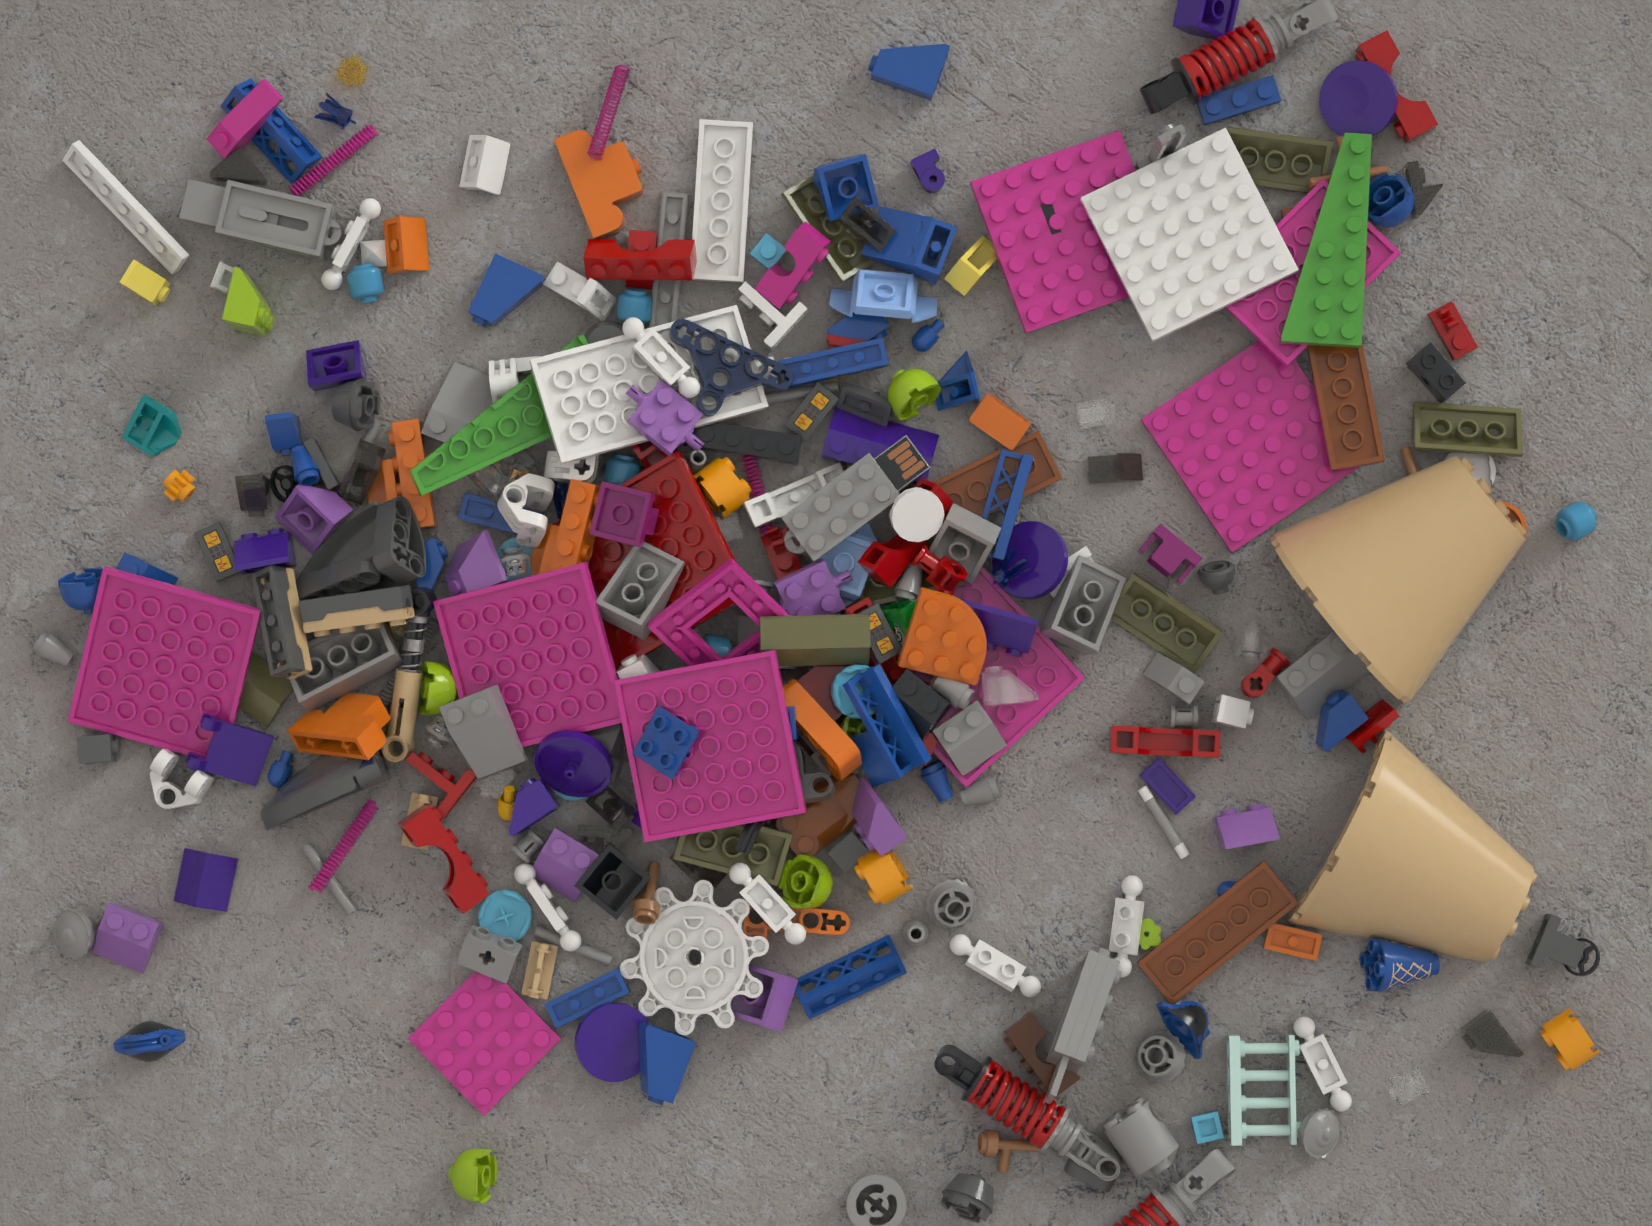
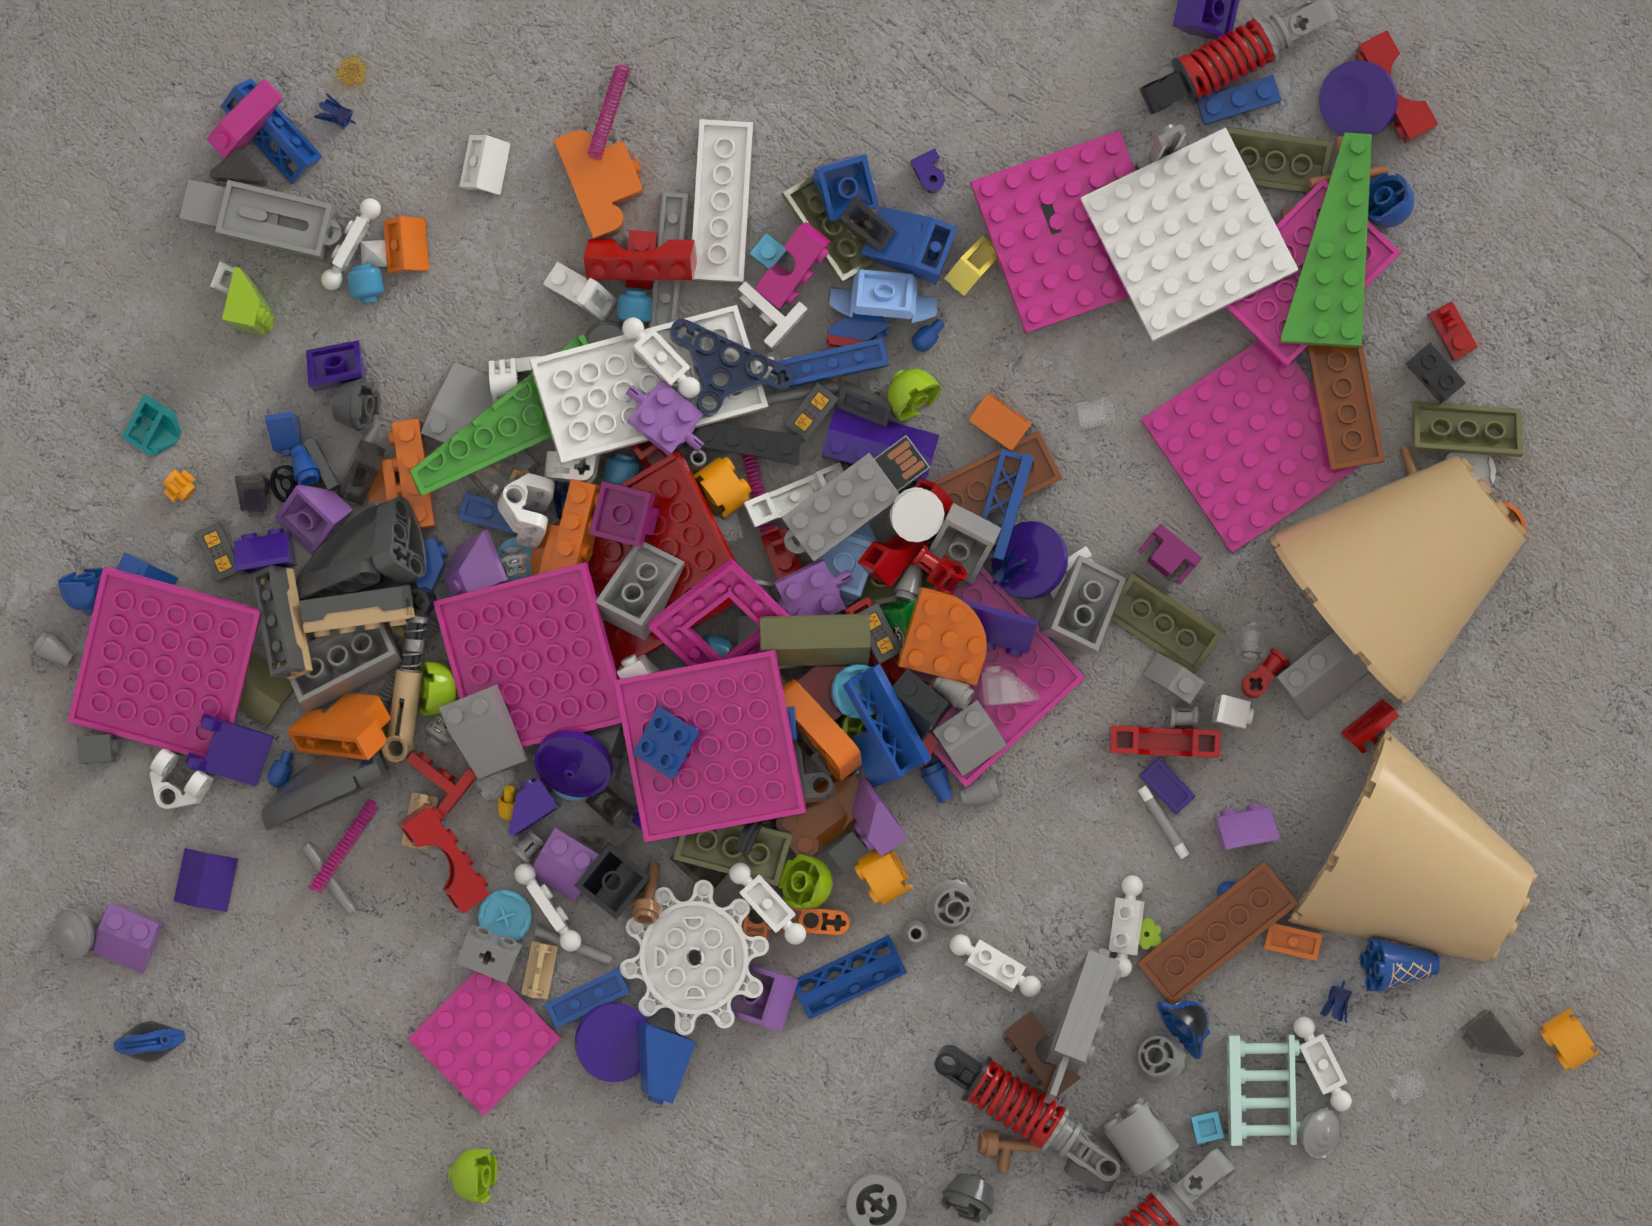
(125, 207): white plate -> none
(146, 283): light yellow slope -> none
(330, 162): dark pink piece -> none
(503, 290): blue slope -> none
(910, 68): blue slope -> none
(958, 385): blue slope -> none
(1115, 468): clear smoke slope -> none
(1217, 575): dark grey brick -> none
(1338, 719): blue slope -> none
(1339, 998): none -> clear blue piece
(1423, 195): clear smoke slope -> none
(1561, 948): dark grey piece -> none
(1576, 521): dark azure head -> none

